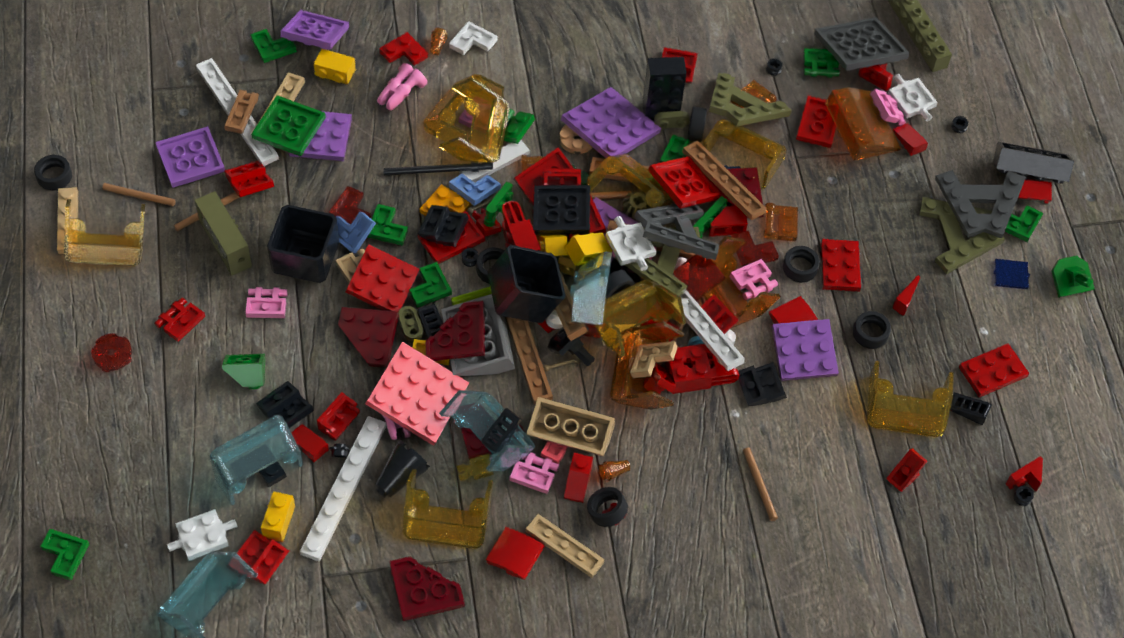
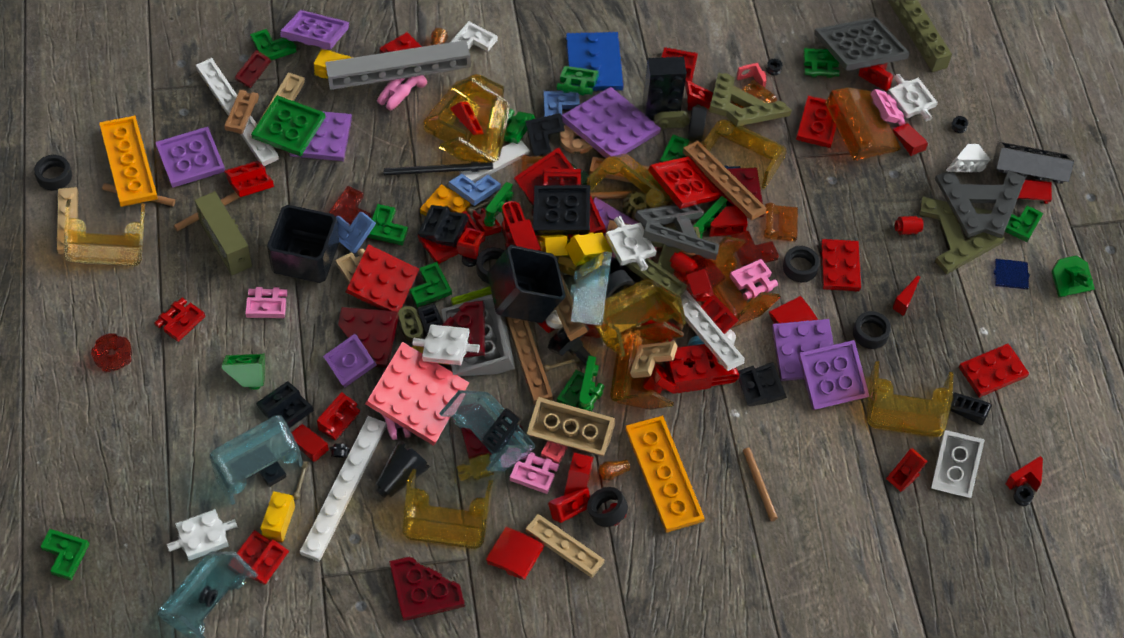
(128, 161): none -> light orange plate
(208, 596): none -> black bush
(253, 69): none -> dark red plate
(296, 495): none -> dark tan hinge
(349, 360): none -> medium lavender plate
(398, 64): none -> light grey brick
(446, 344): none -> white plate
(466, 115): none -> red slope
(469, 243): none -> red slope
(538, 132): none -> black plate
(557, 100): none -> medium blue plate
(569, 505): none -> red slope
(572, 390): none -> green plate
(578, 76): none -> green plate
(588, 385): none -> green plate
(597, 52): none -> blue plate
(664, 474): none -> light orange plate
(683, 263): none -> red brick
(697, 95): none -> red slope
(700, 285): none -> red brick
(755, 71): none -> coral bracket
(833, 375): none -> medium lavender plate
(908, 225): none -> red brick
(957, 463): none -> white slope
(970, 159): none -> white slope

